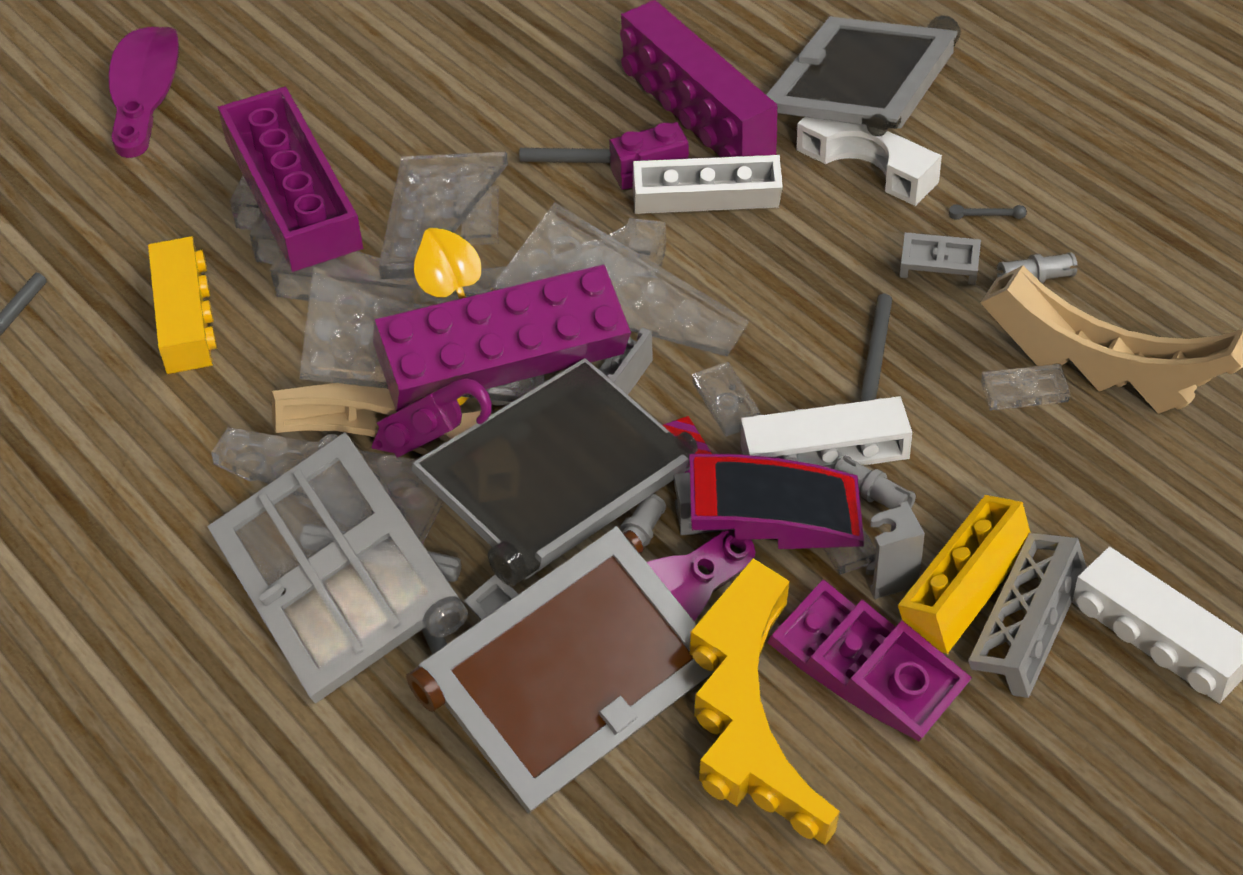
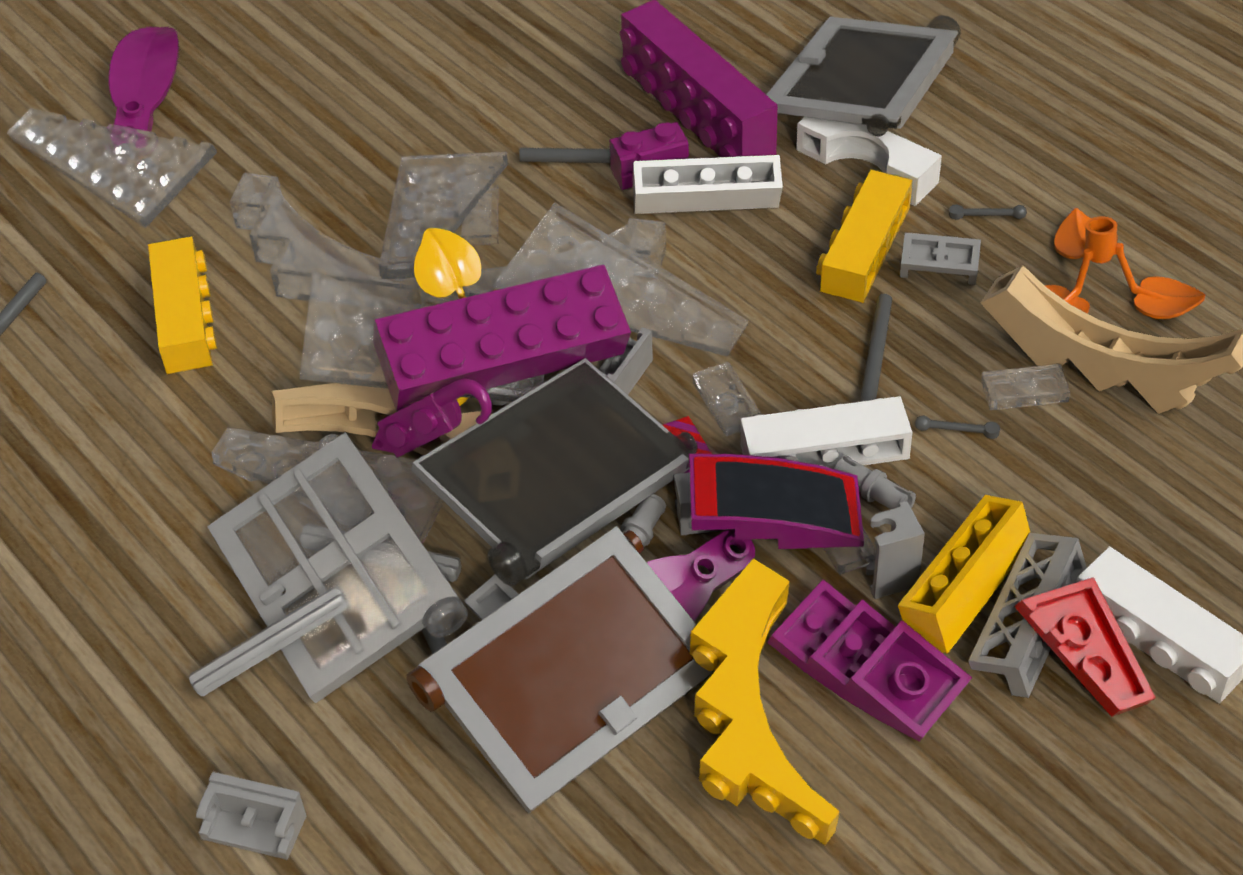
(114, 162): none -> clear wing
(251, 815): none -> light grey hinge
(268, 641): none -> light grey axle
(290, 179): magenta brick -> none
(864, 236): none -> yellow brick
(990, 429): none -> dark grey hinge
(1043, 267): light grey pin -> none
(1090, 643): none -> wing
(1097, 241): none -> orange plant

